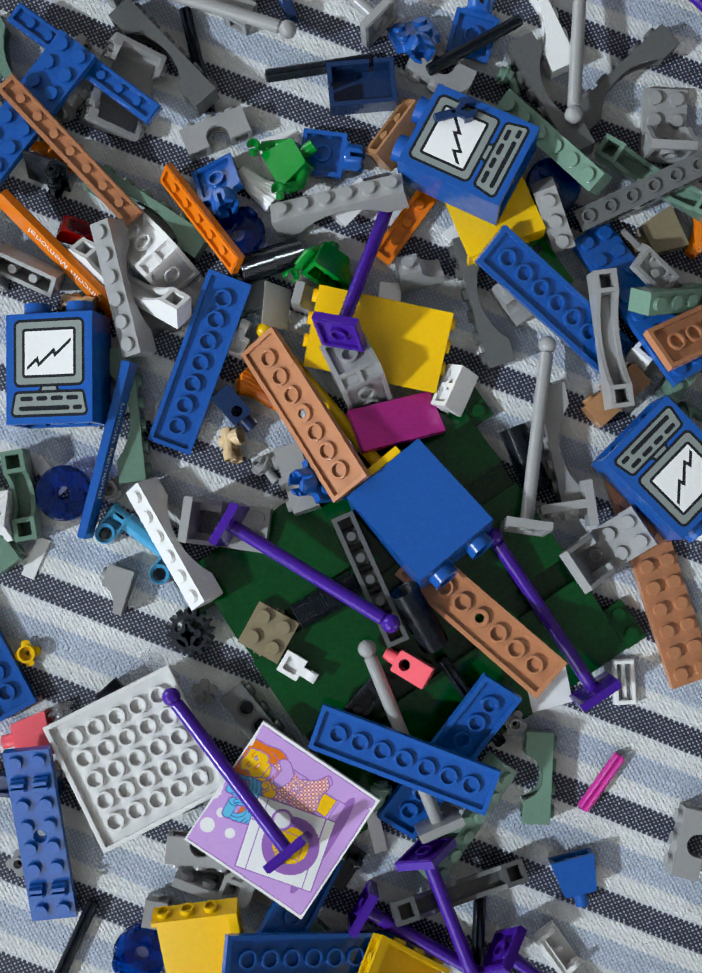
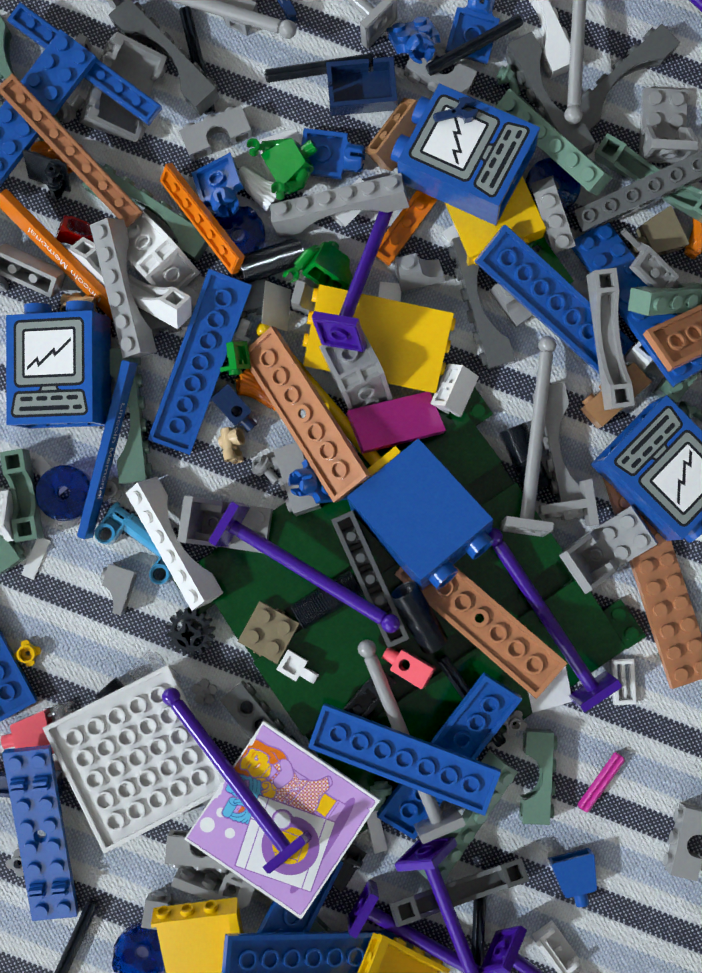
(238, 358): none -> green bracket

